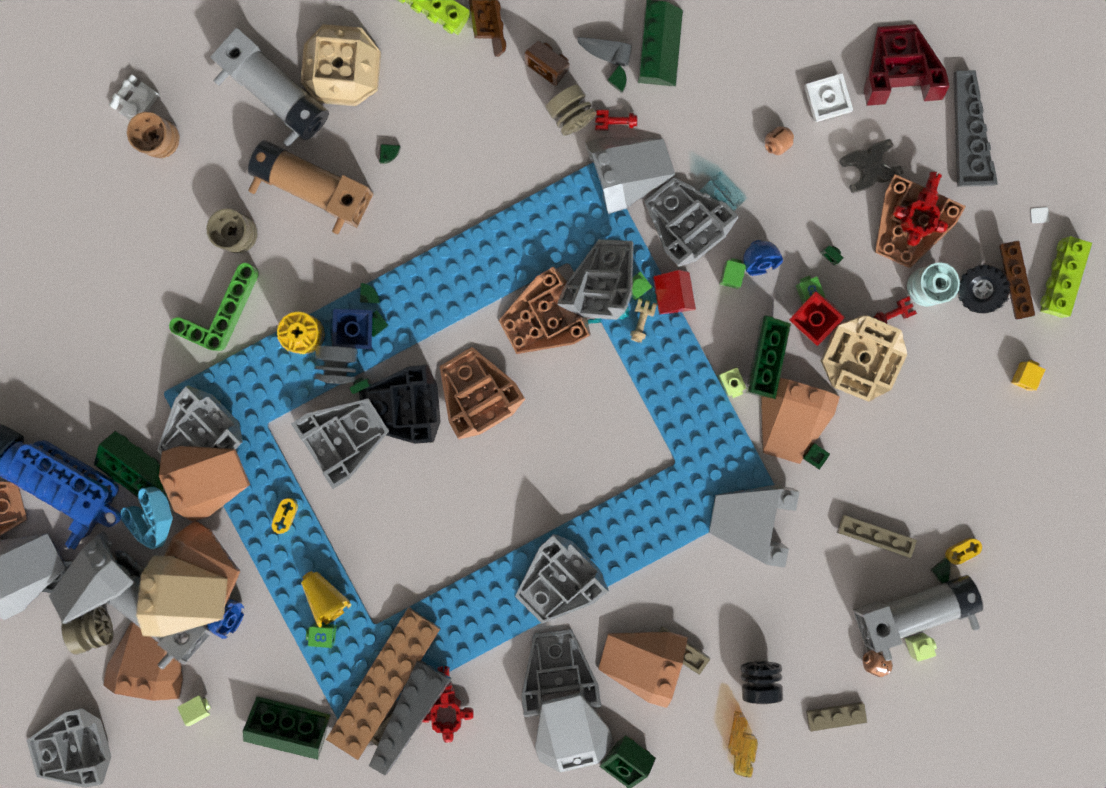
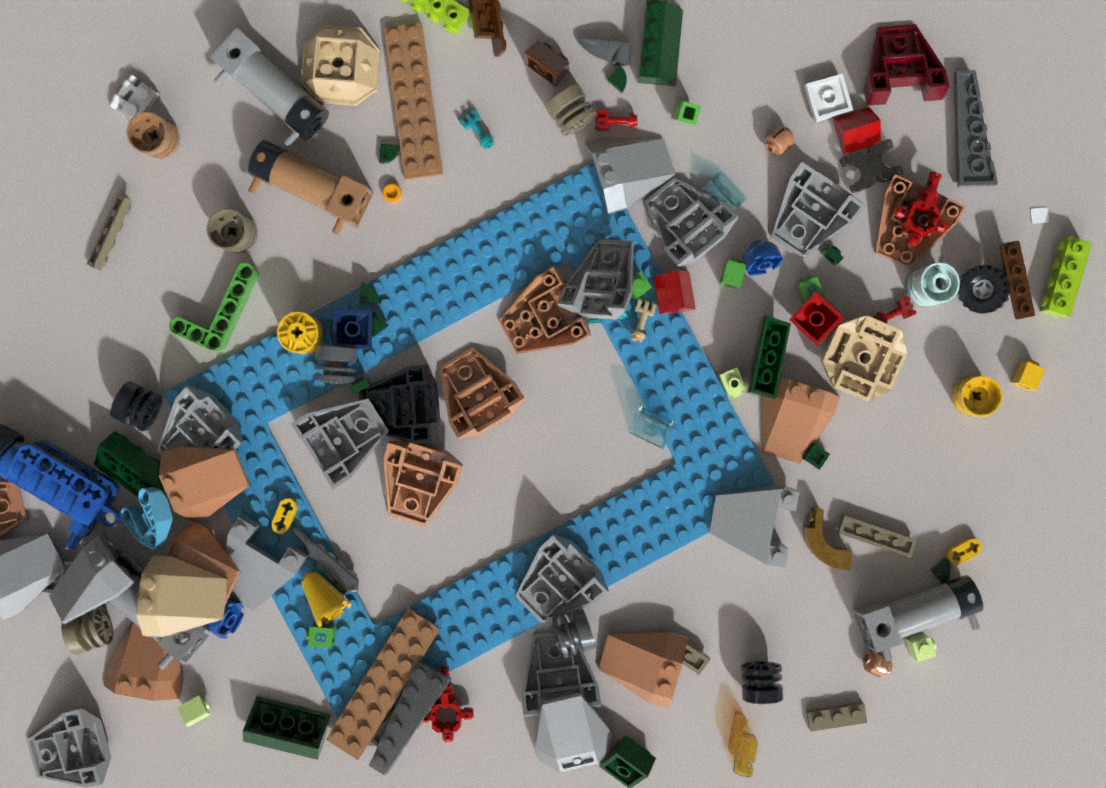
(108, 233): none -> dark tan plate
(136, 406): none -> black wheel
(259, 571): none -> light grey wedge
(336, 570): none -> flat silver sword
(392, 193): none -> light orange tile
(413, 101): none -> medium nougat plate
(418, 480): none -> nougat wedge
(486, 140): none -> teal hinge
(573, 633): none -> dark grey wheel
(652, 427): none -> clear light blue slope
(685, 112): none -> bright green brick
(813, 211): none -> light grey wedge
(813, 536): none -> pearl gold arch
(858, 130): none -> red slope
(987, 396): none -> yellow wheel

